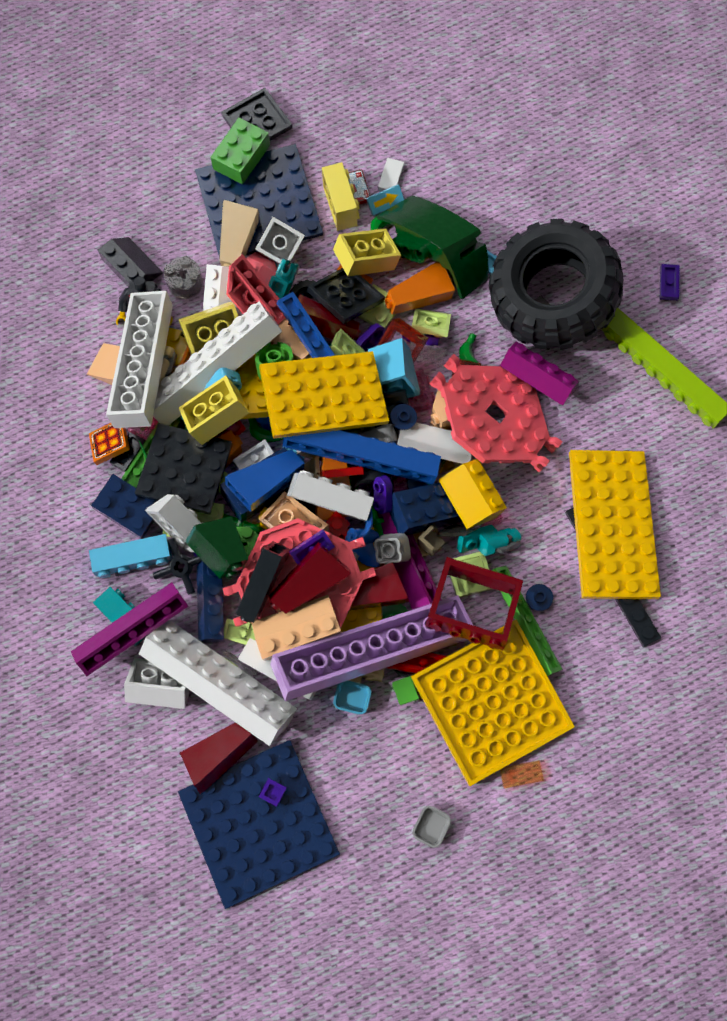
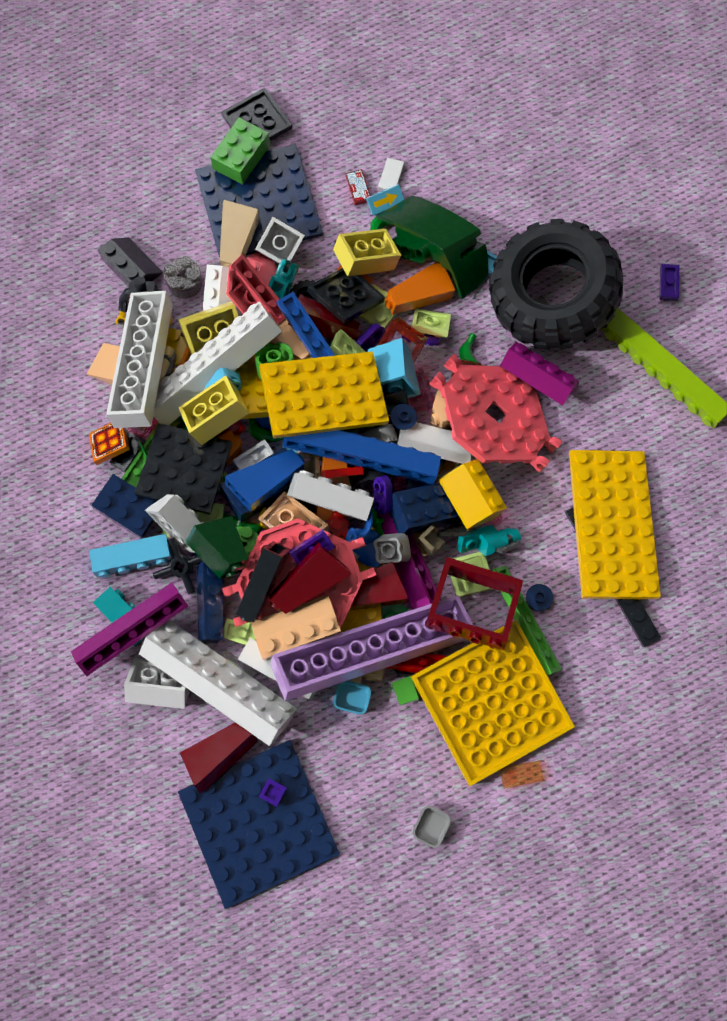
(340, 196): light yellow brick -> none

